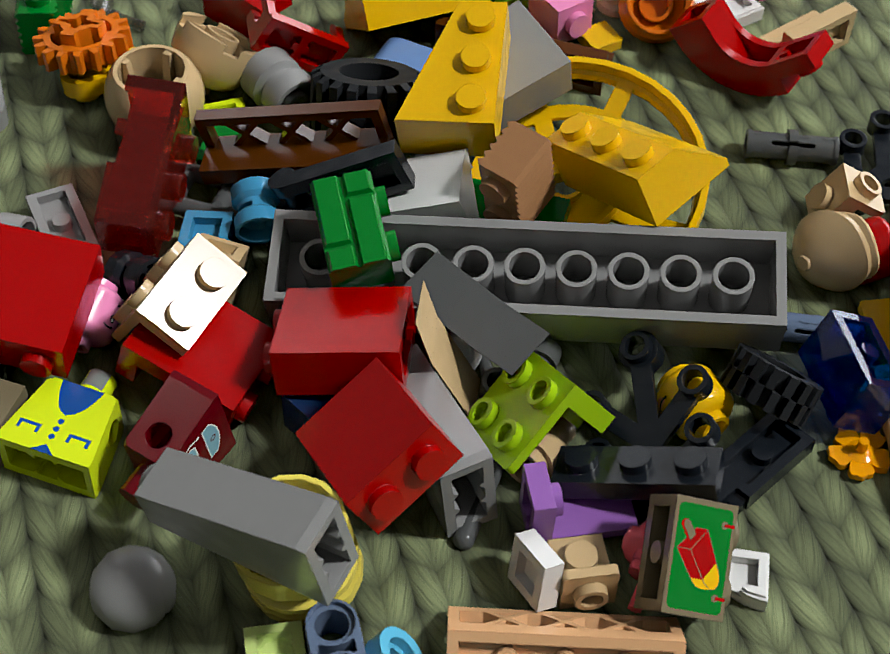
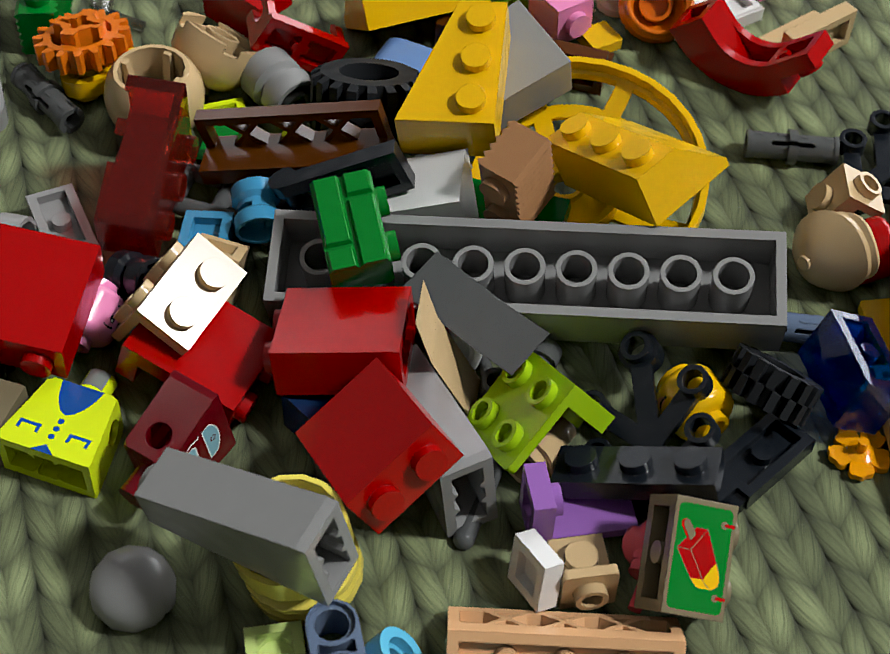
(47, 97): none -> dark grey pin
(750, 578): white tile -> none

